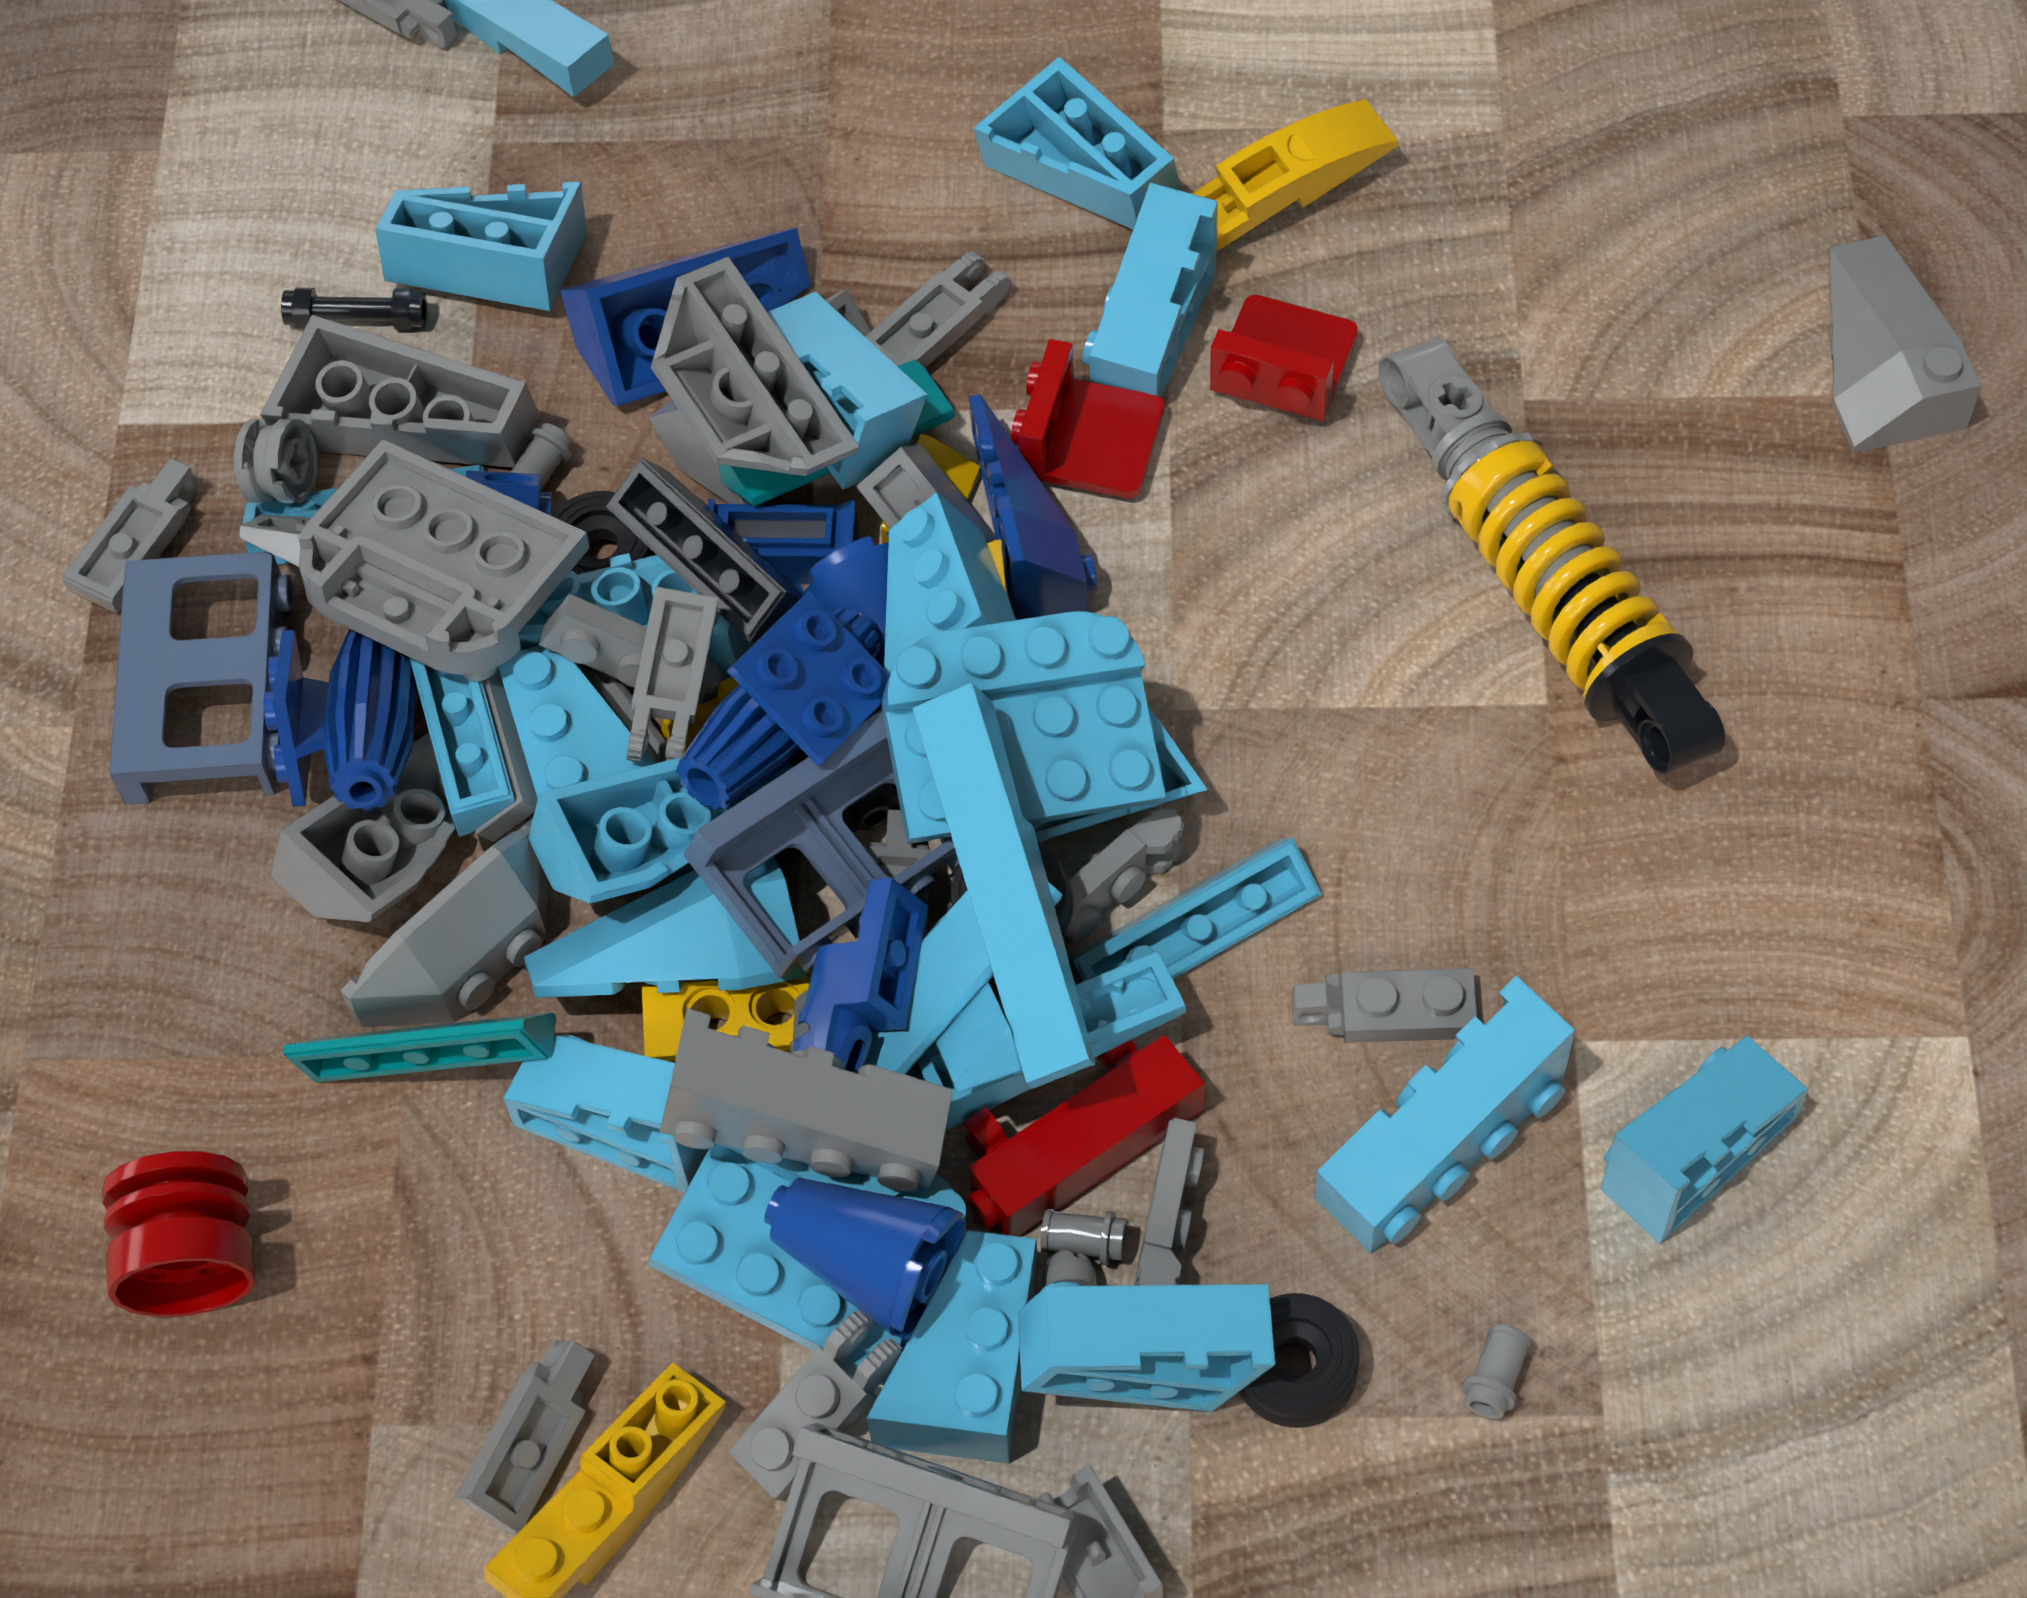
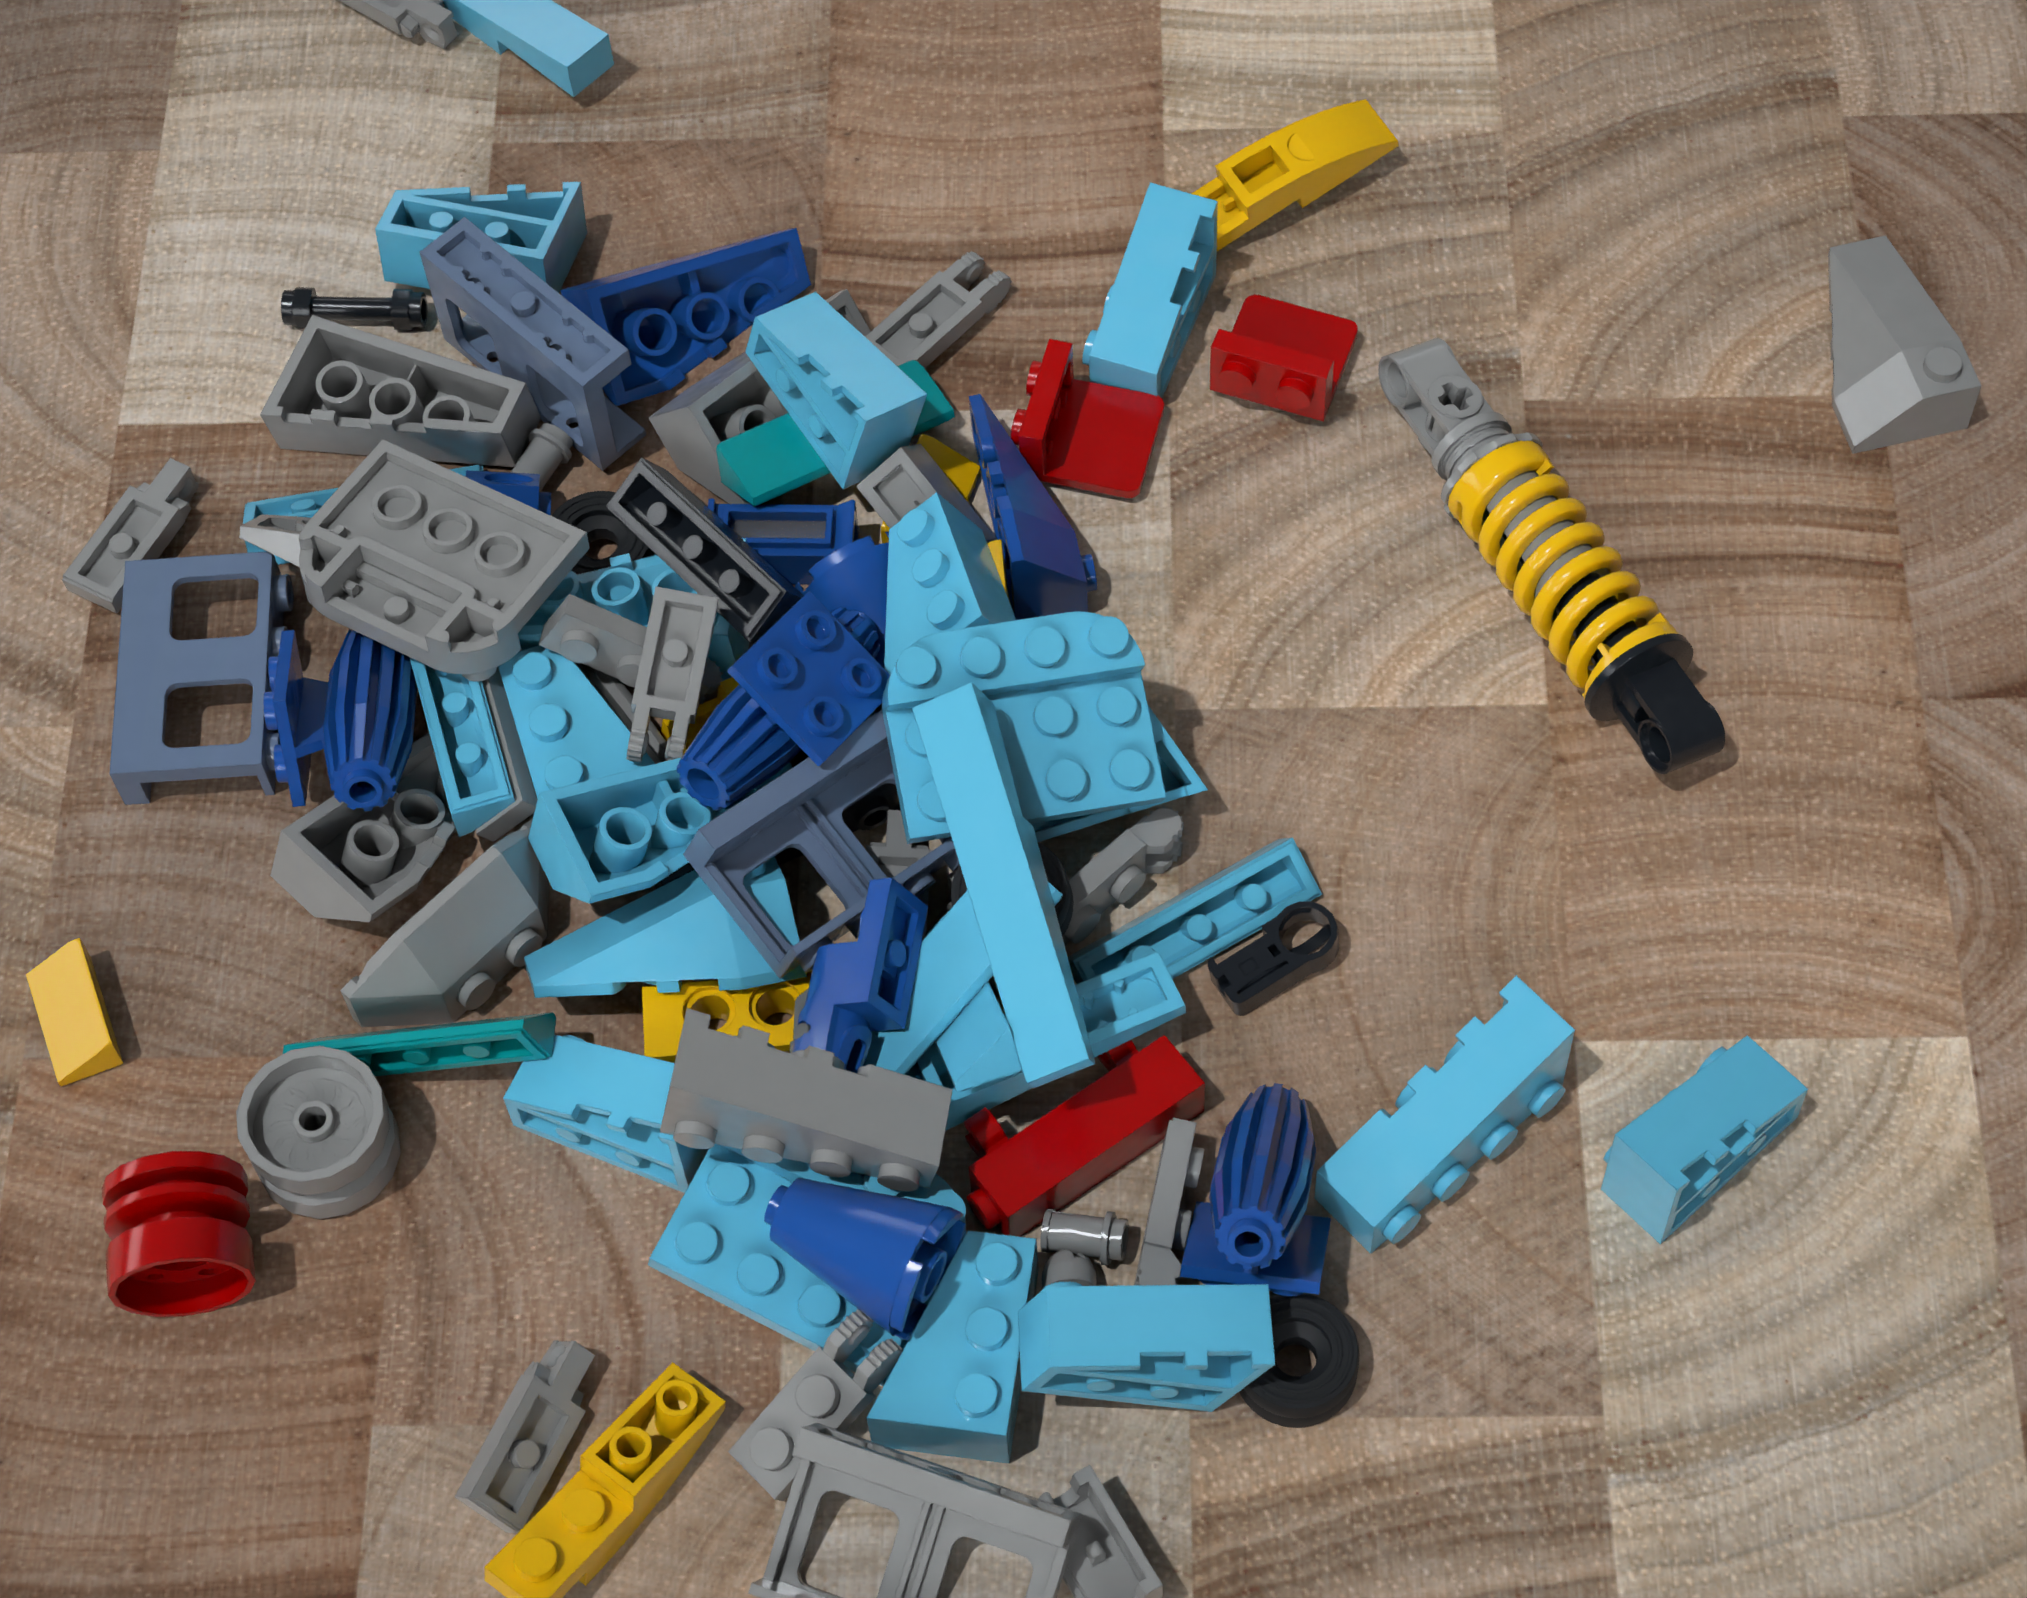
(73, 1014): none -> yellow slope
(278, 461): light grey wheel -> none
(318, 1132): none -> light grey wheel
(534, 336): none -> sand blue window
(743, 380): light grey wedge -> none
(1074, 146): medium azure wedge -> none
(1259, 1200): none -> blue plate
(1268, 967): none -> black piece
(1388, 1004): light grey hinge -> none
(1492, 1385): light grey pin -> none

